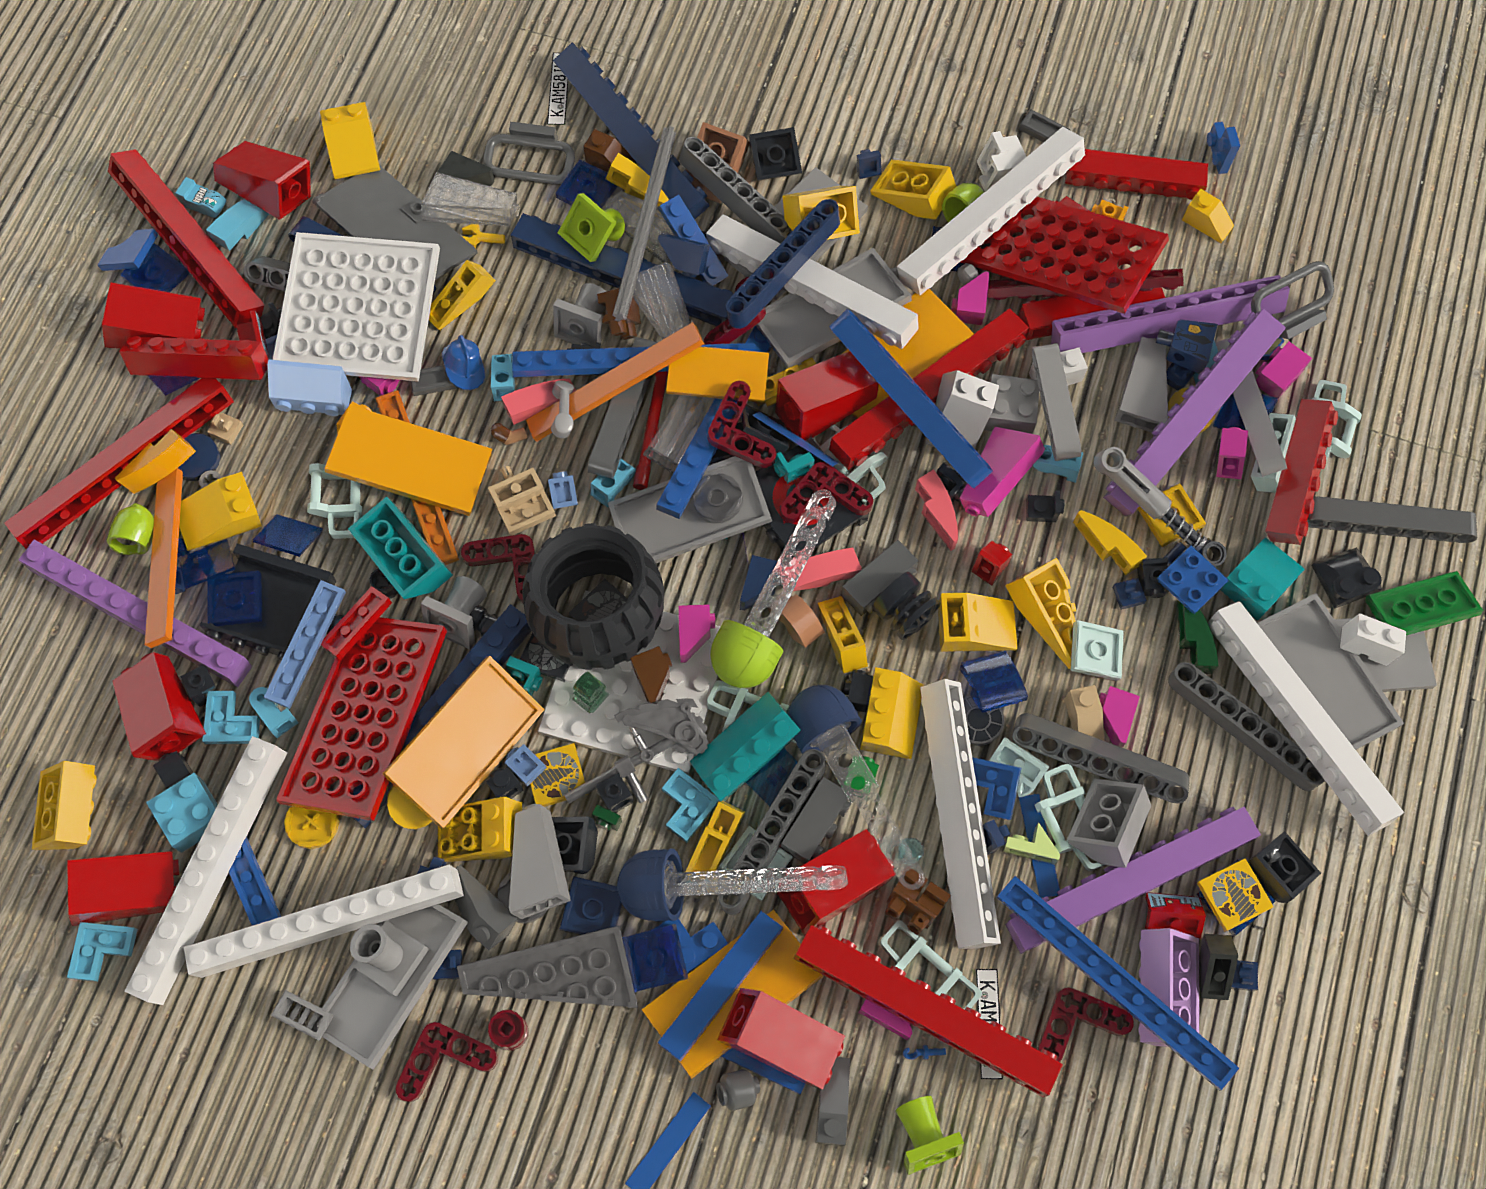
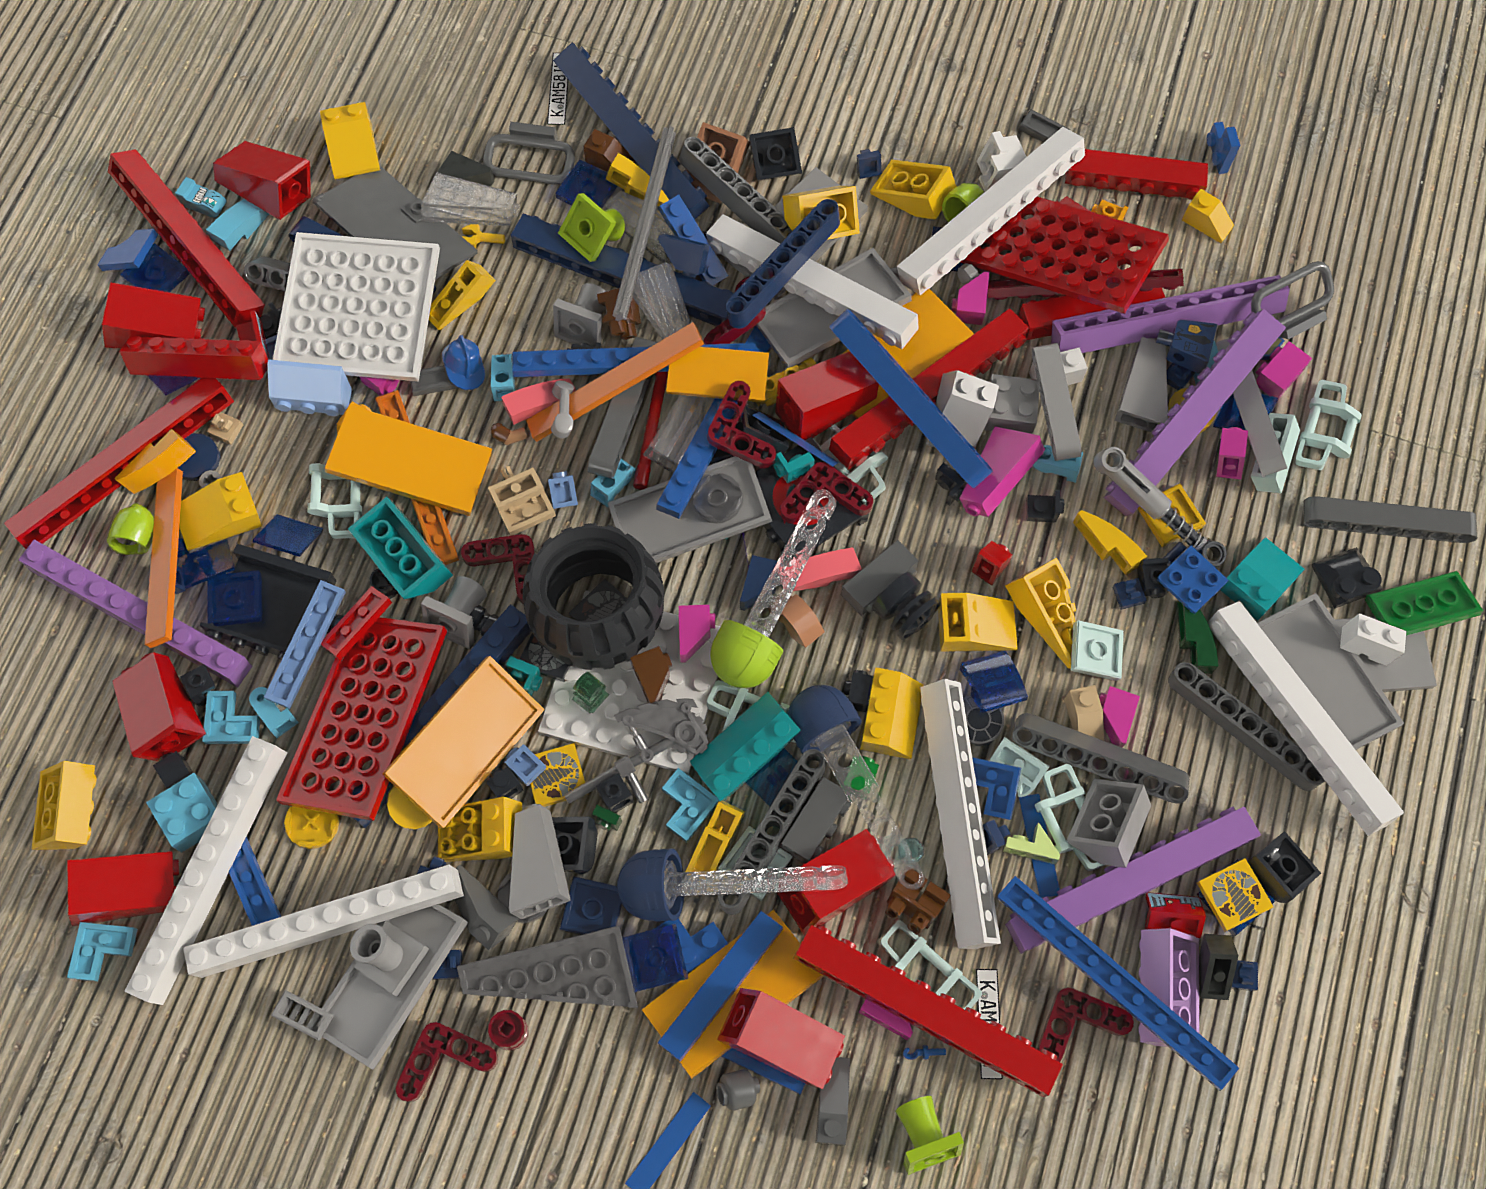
(843, 635): yellow slope -> none
(938, 508): coral slope -> none
(1301, 479): red brick -> none

